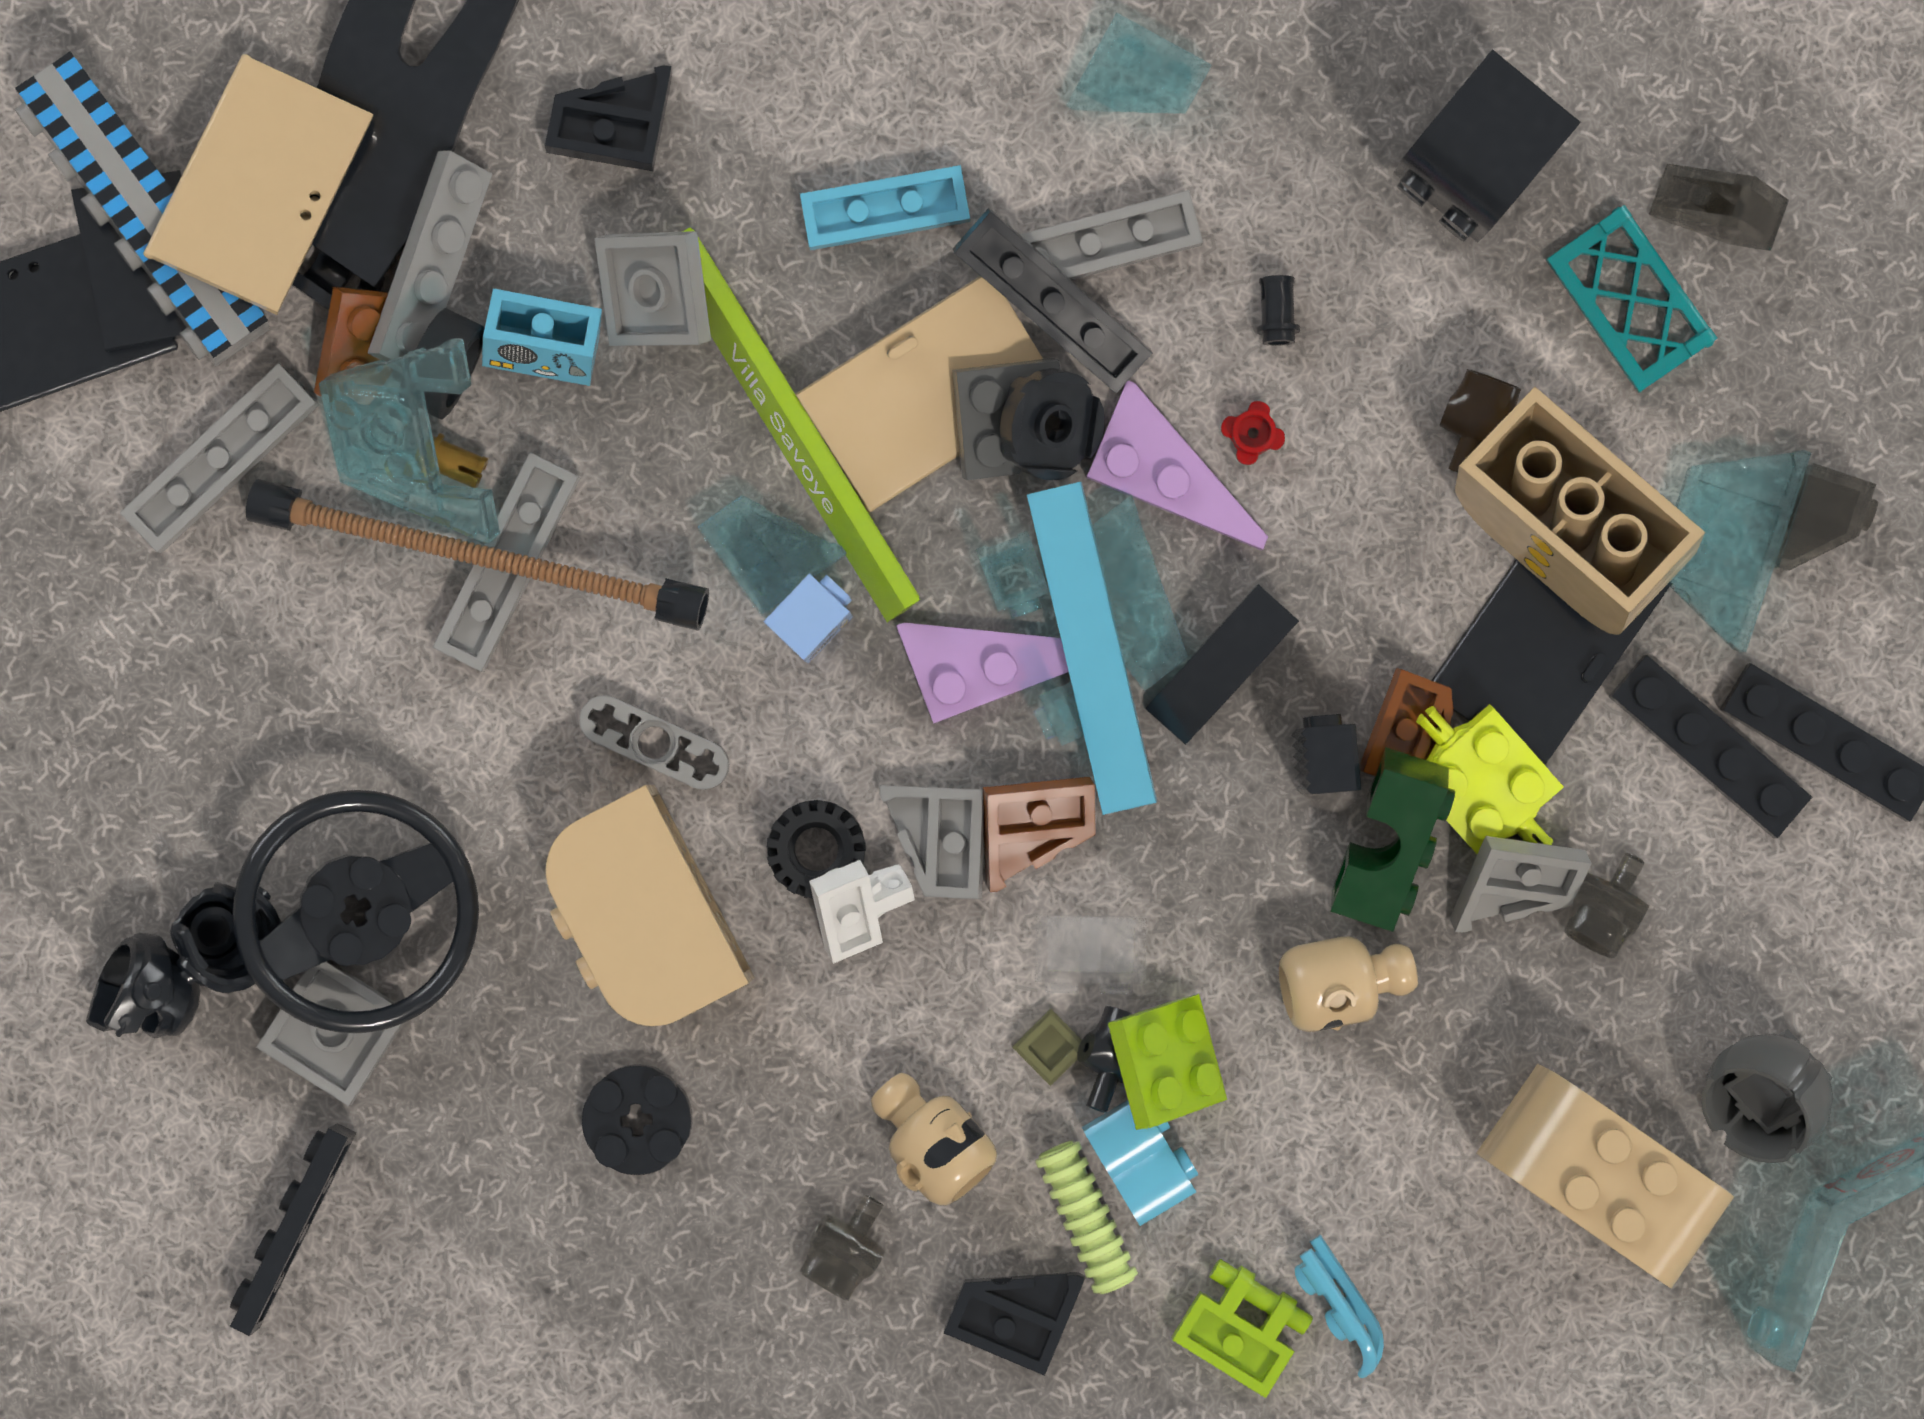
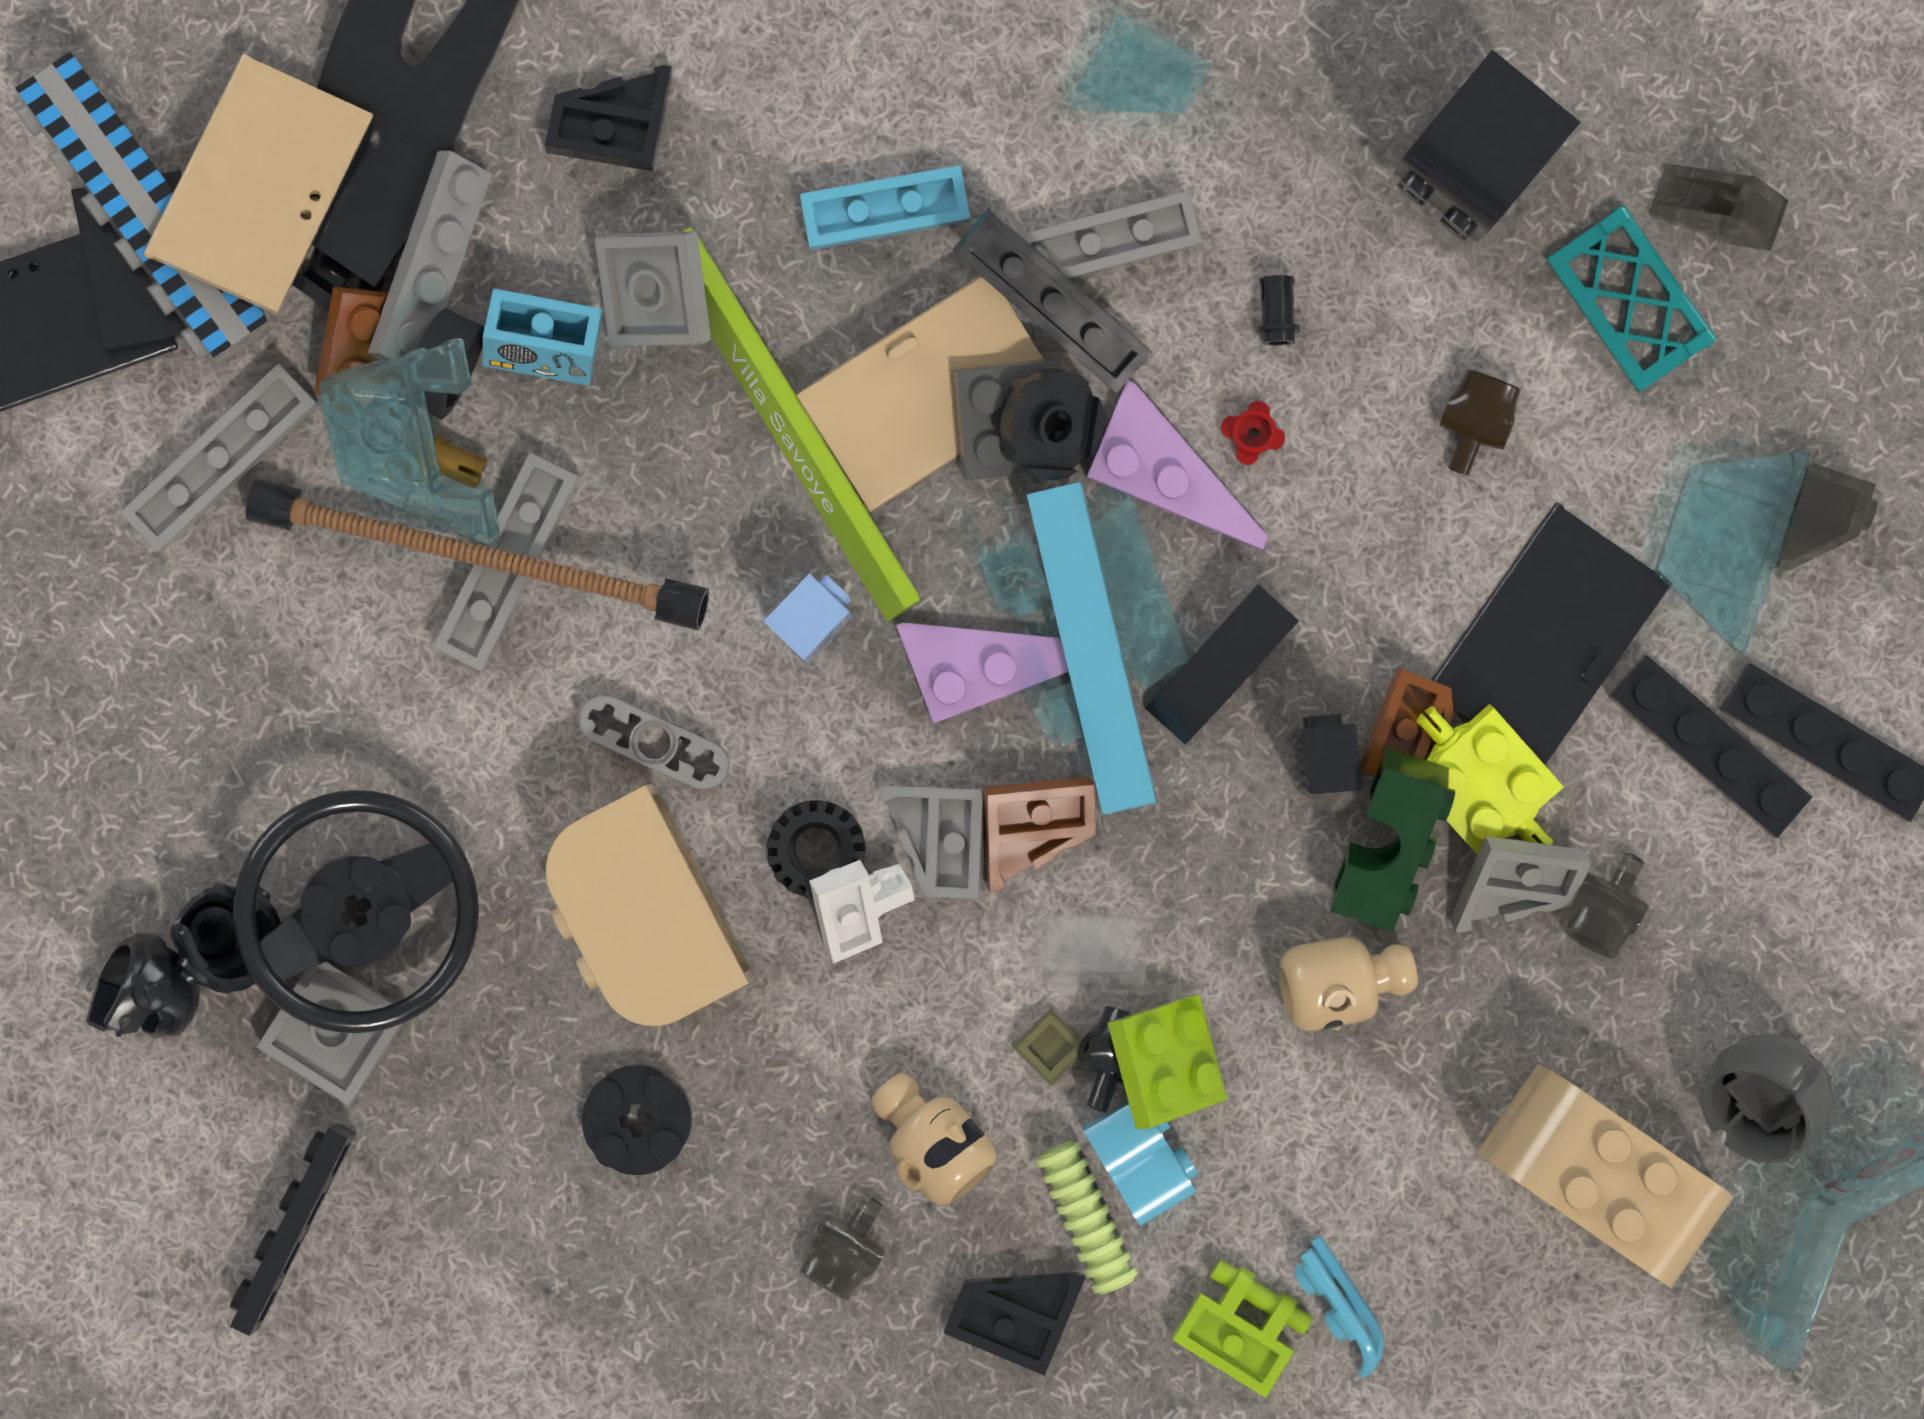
(766, 551): clear light blue wing -> none
(1575, 513): tan brick -> none

